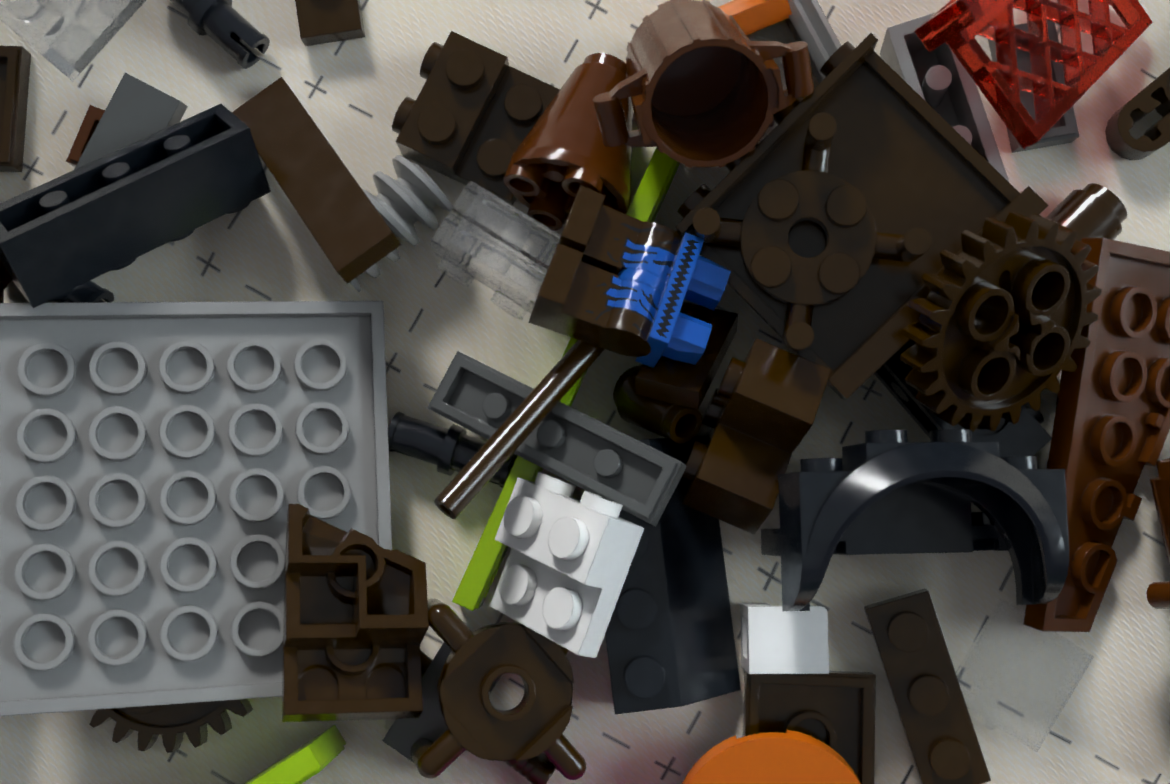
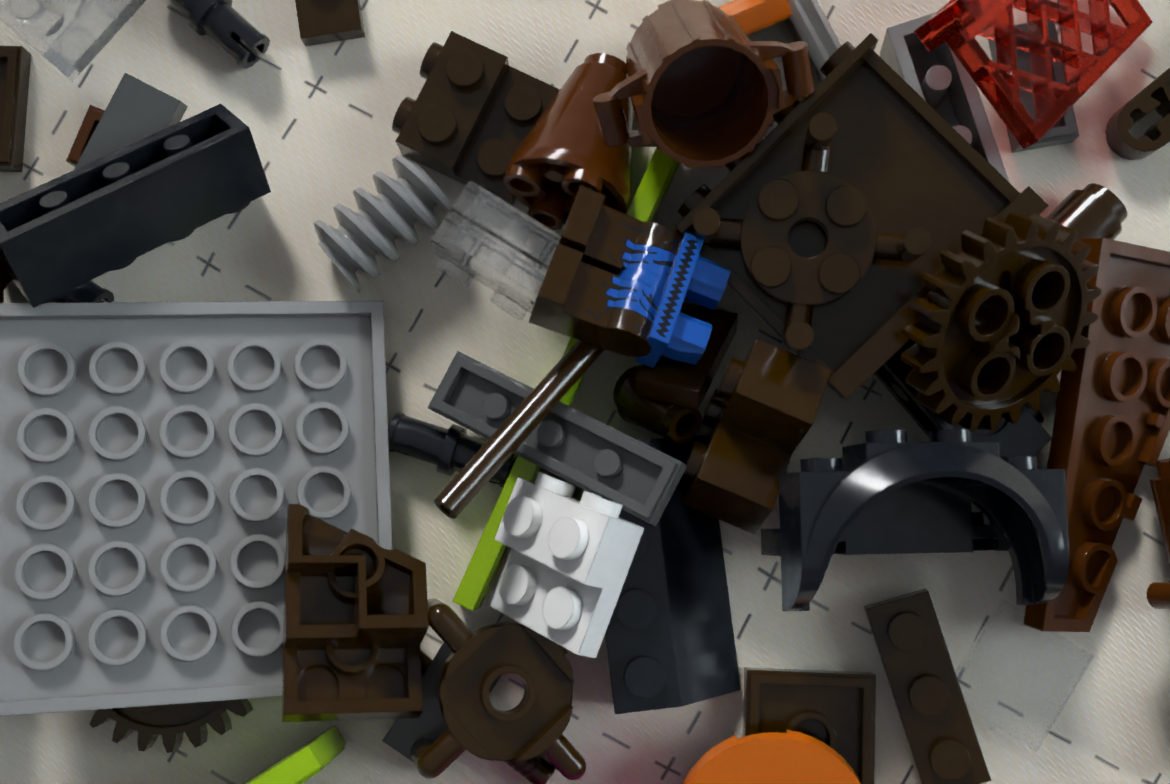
(317, 181): dark brown tile -> none
(783, 640): white panel -> none

